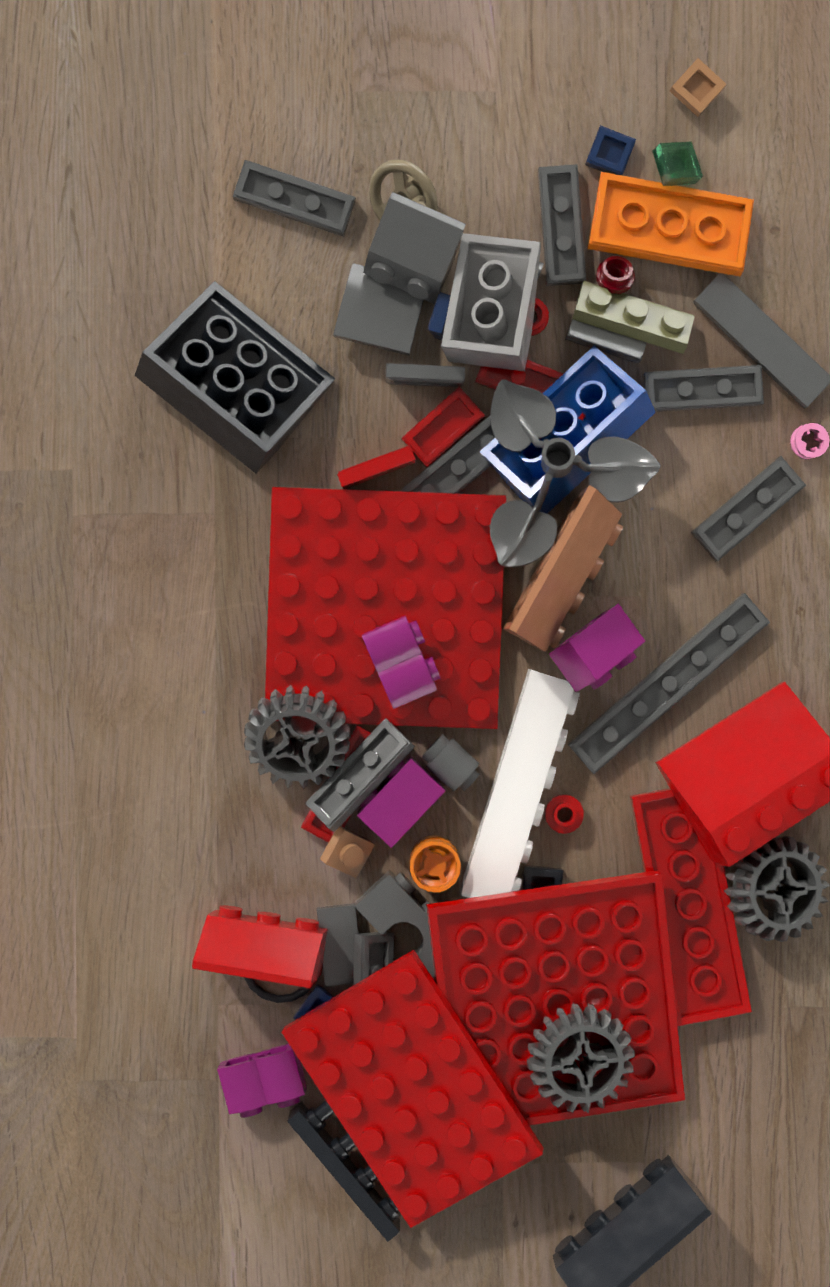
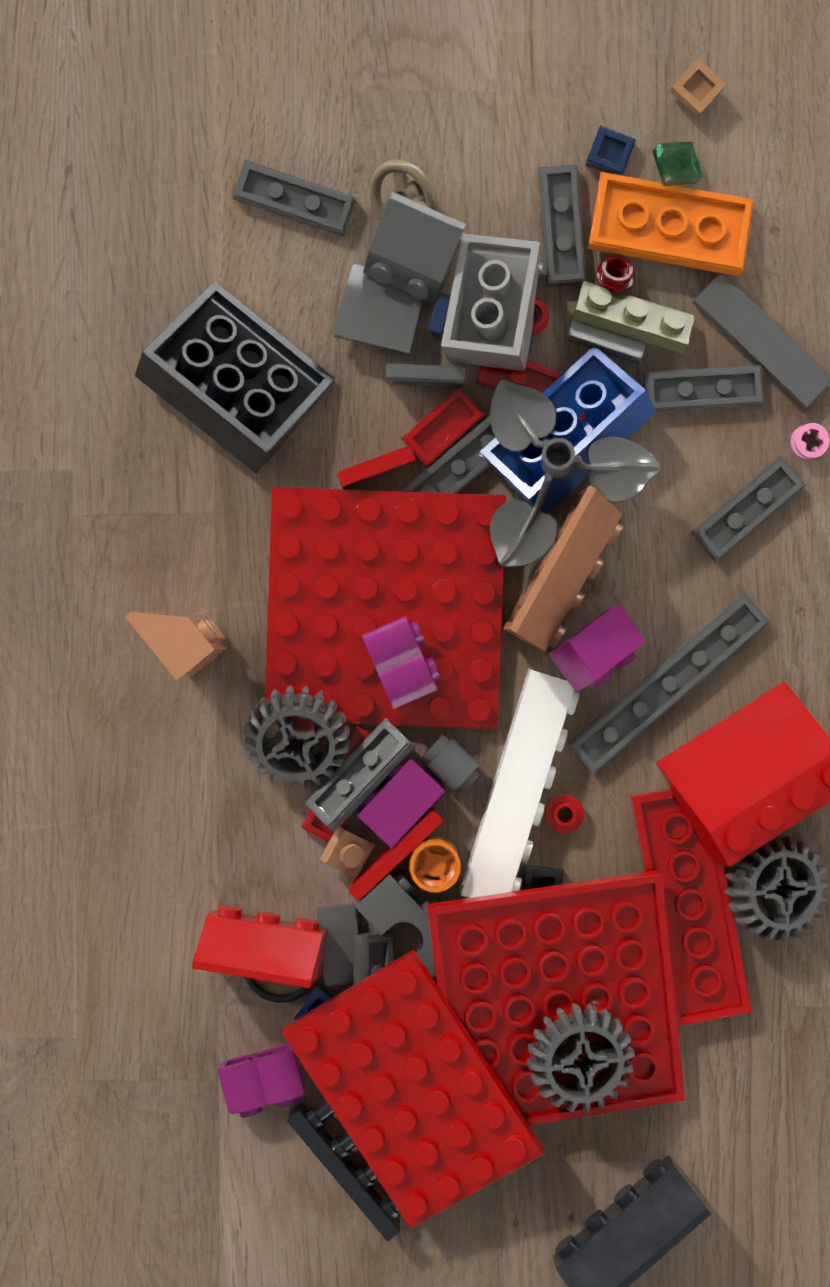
(178, 641): none -> nougat slope
(393, 856): none -> red tile

